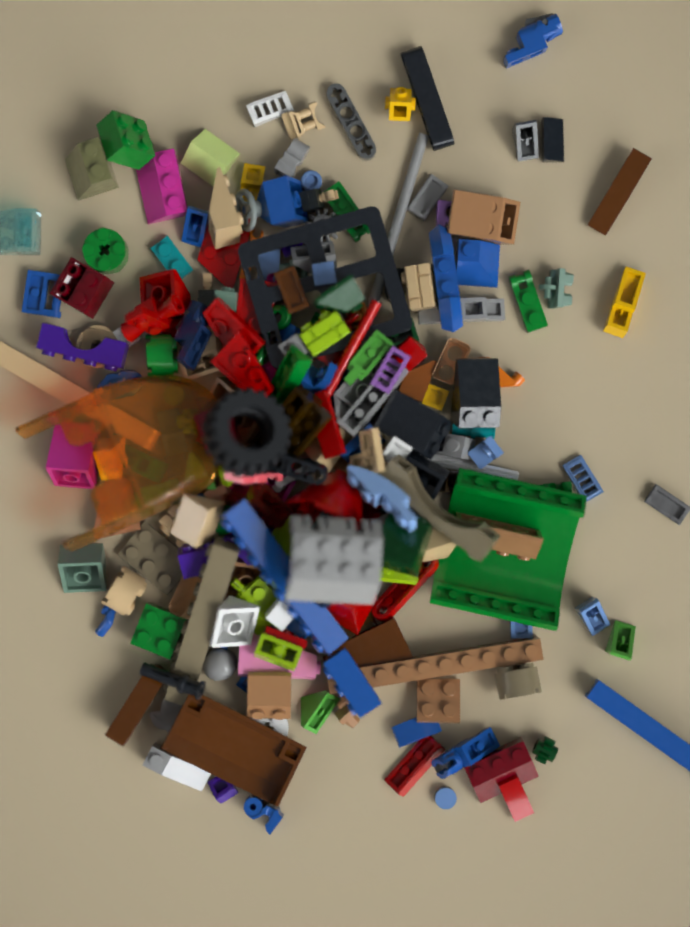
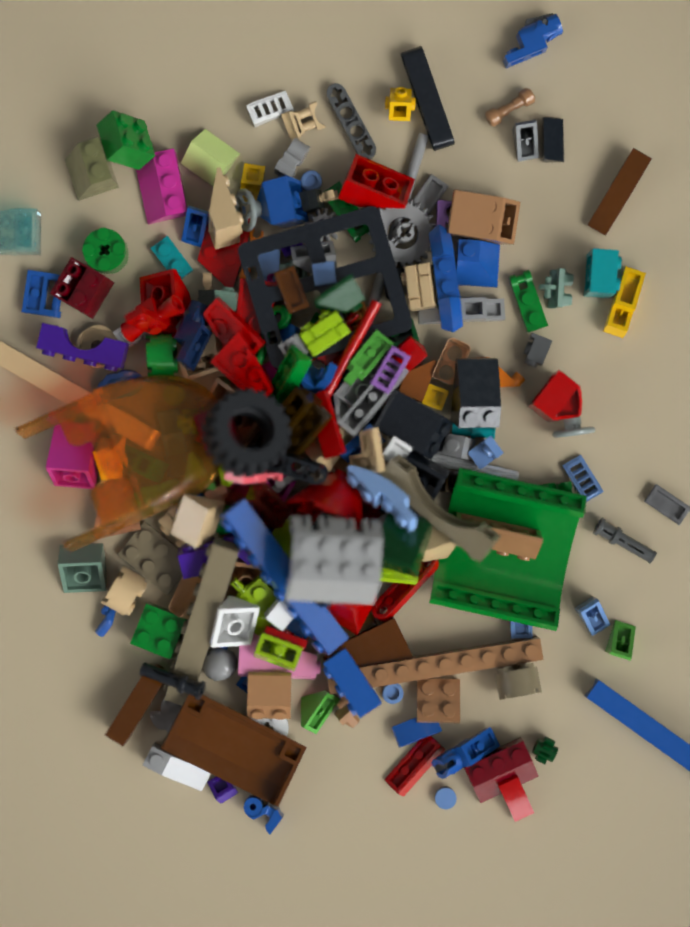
(375, 185): none -> red slope
(392, 693): none -> medium blue tile
(423, 227): none -> light grey gear
(524, 98): none -> medium nougat piece
(537, 350): none -> dark grey brick
(561, 400): none -> red piece
(601, 273): none -> teal brick
(615, 536): none -> dark grey pin

